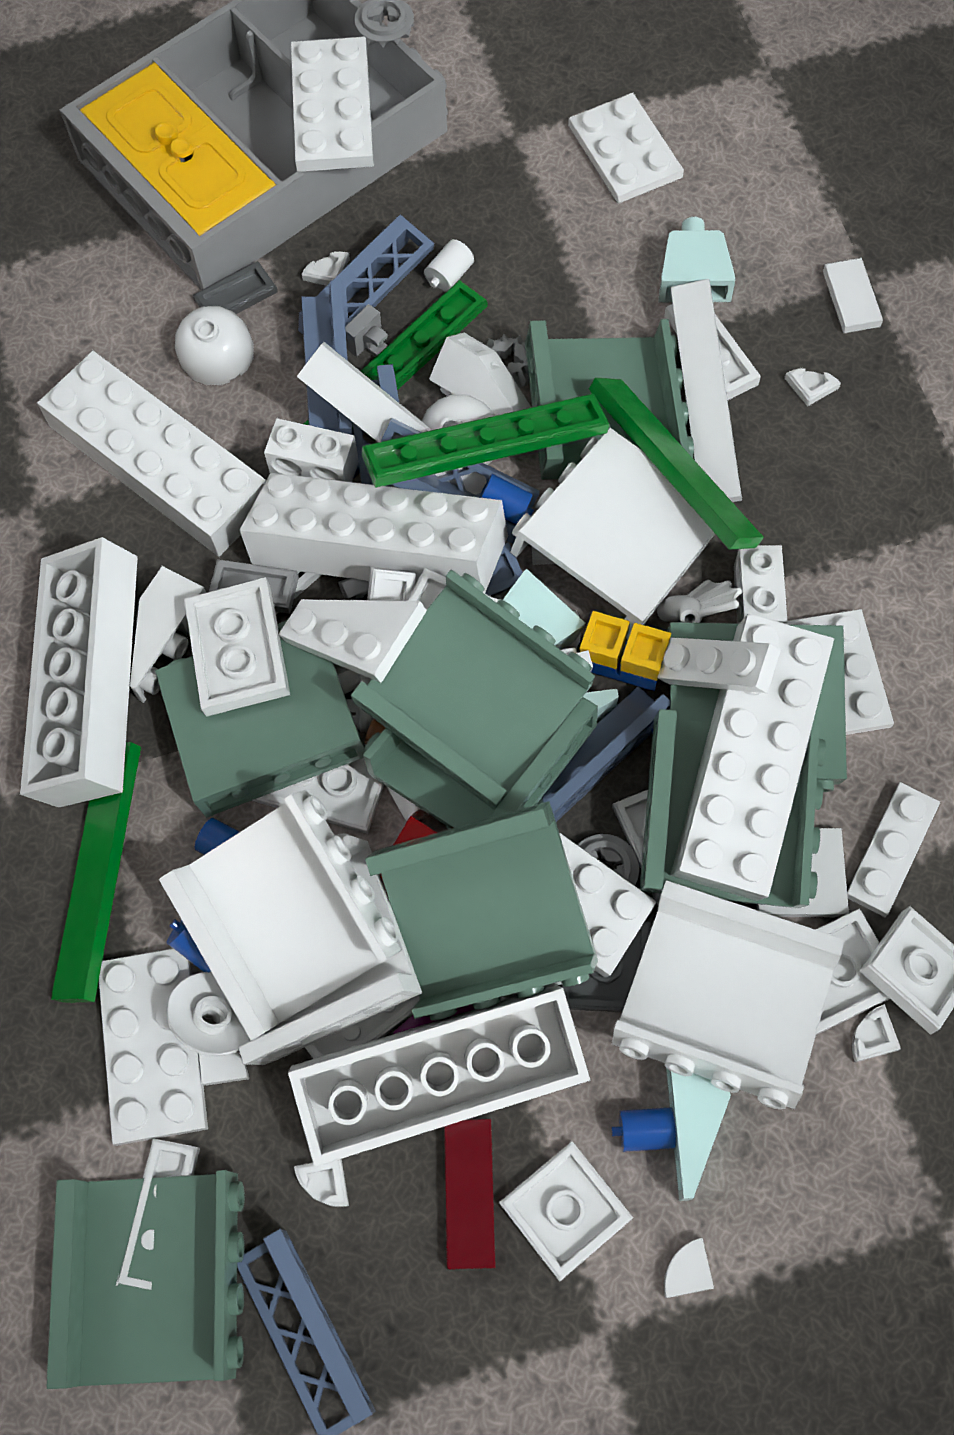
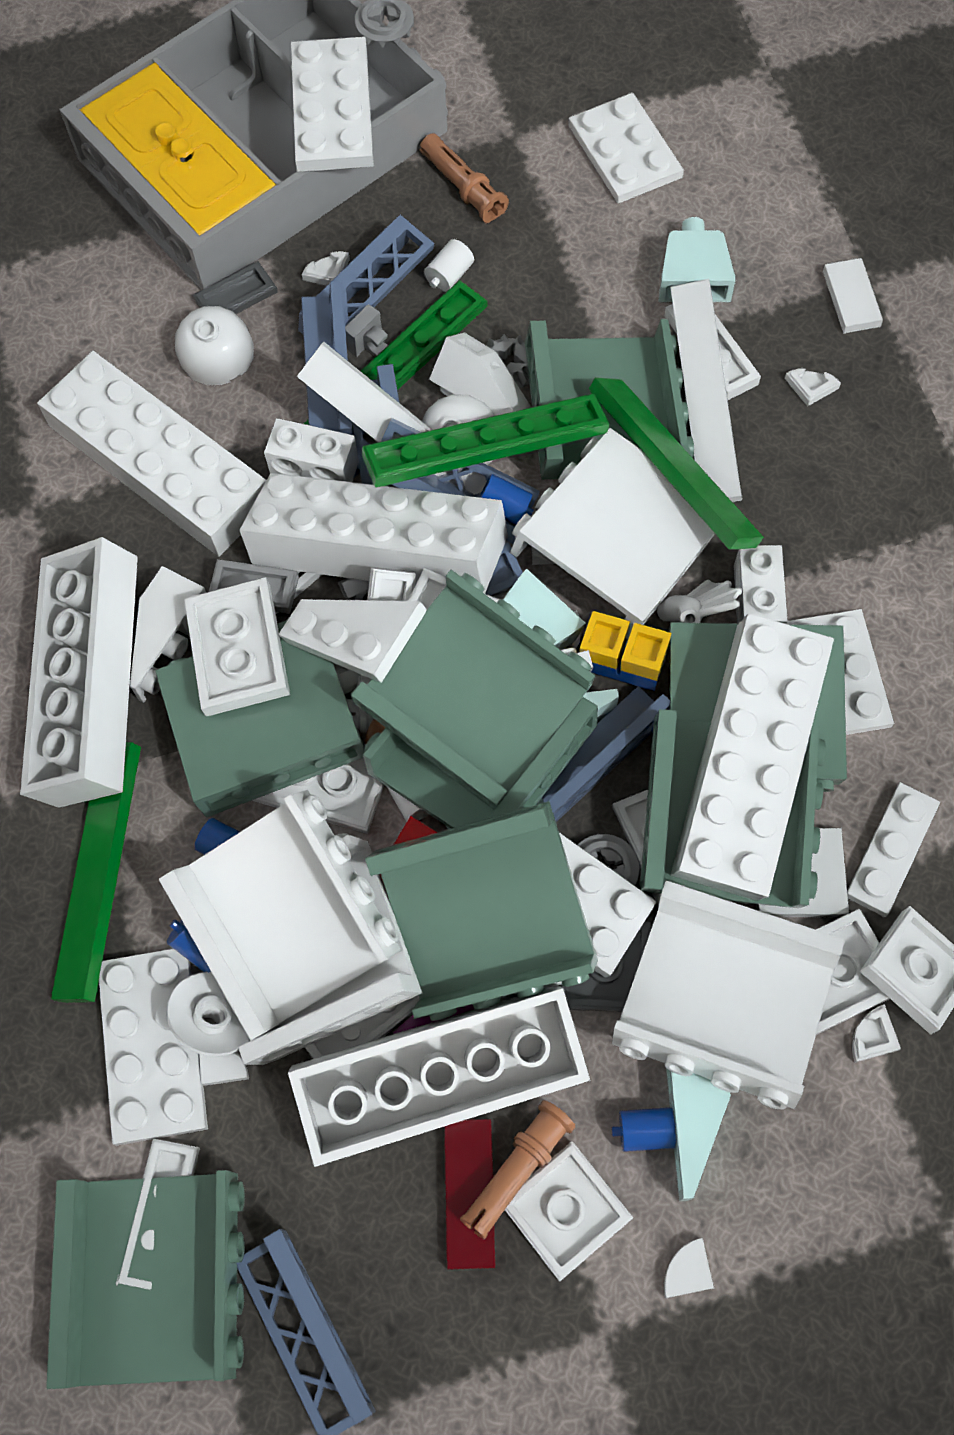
(324, 1182): white tile -> none
(472, 186): none -> nougat pin
(530, 1151): none -> nougat pin
(719, 664): white plate -> none

